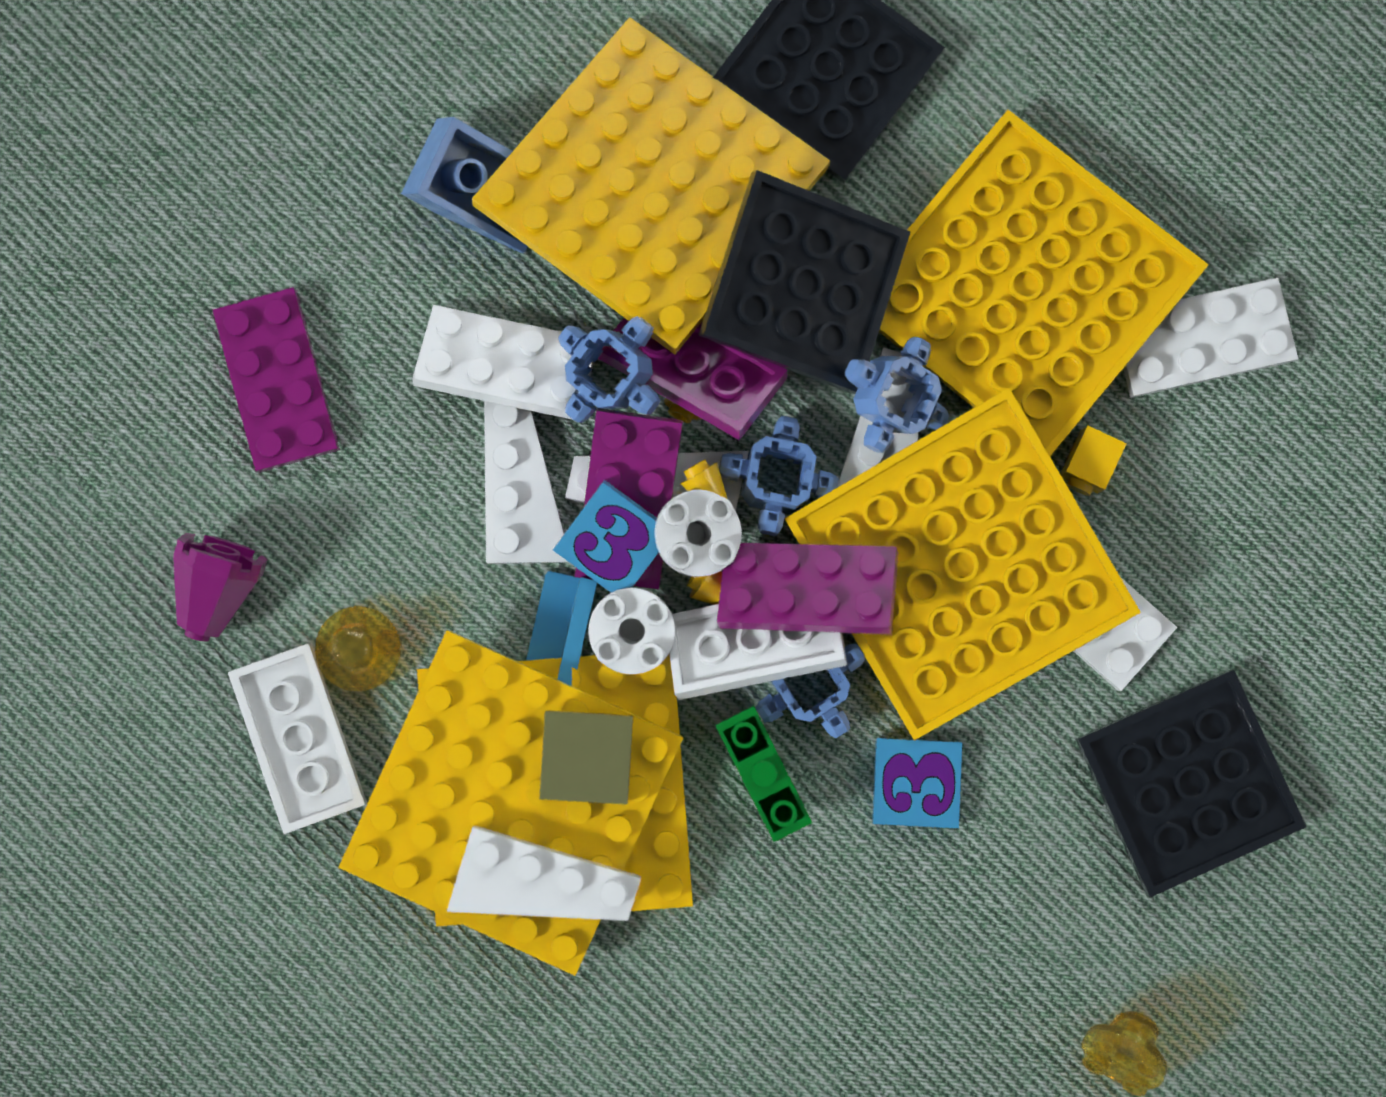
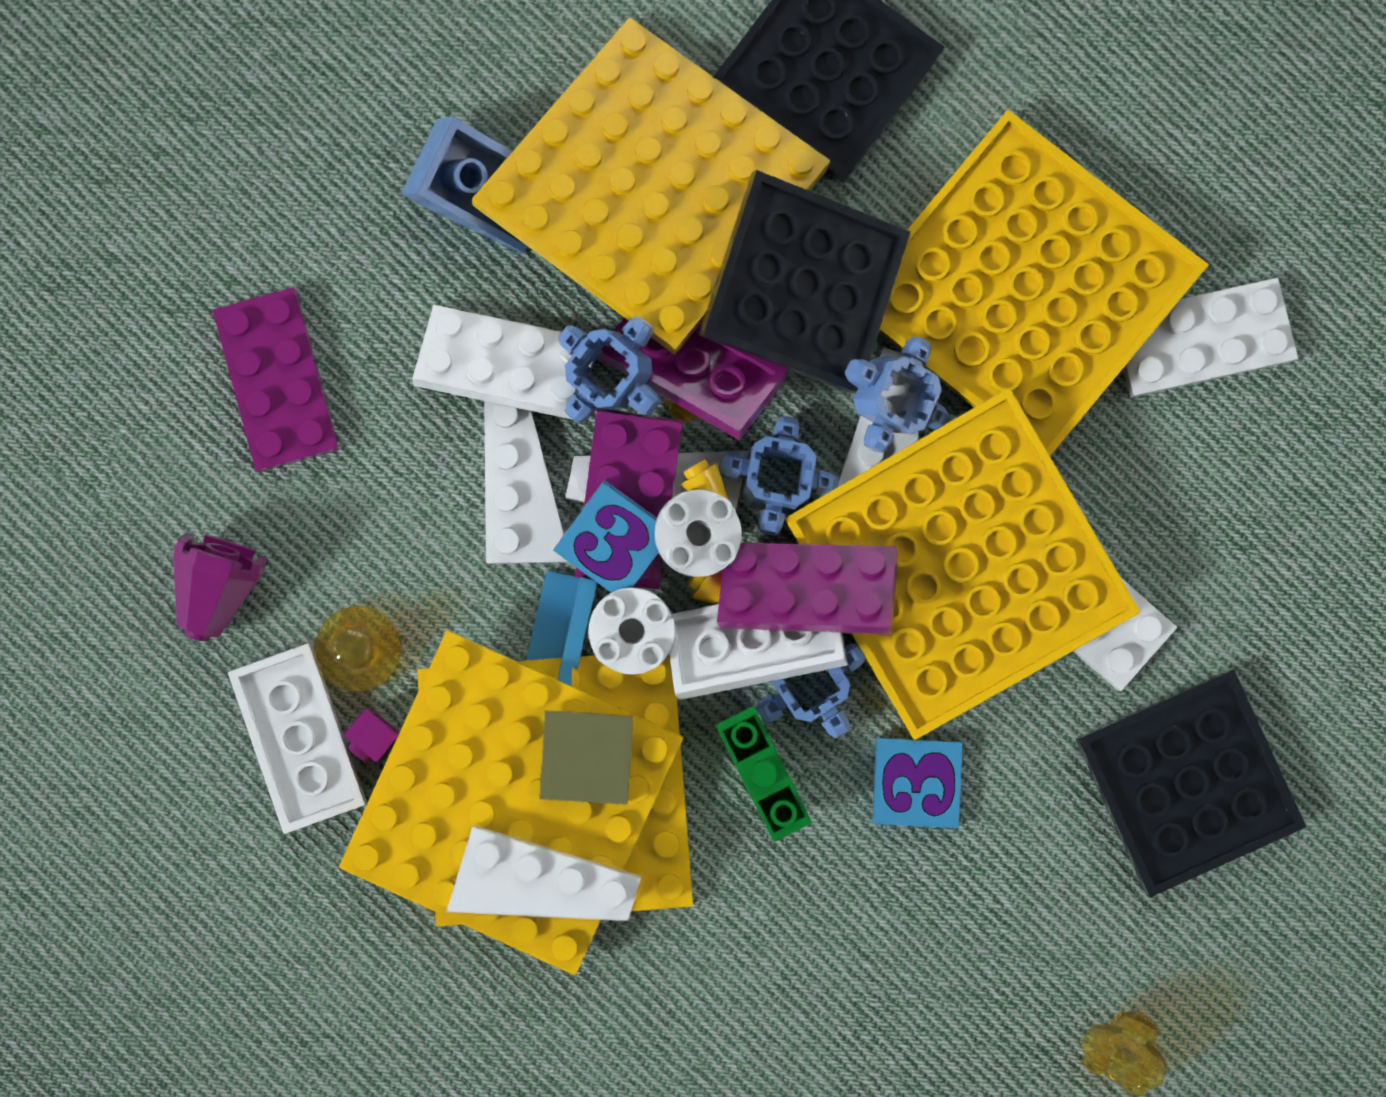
(371, 736): none -> magenta plate
(1092, 461): yellow brick -> none

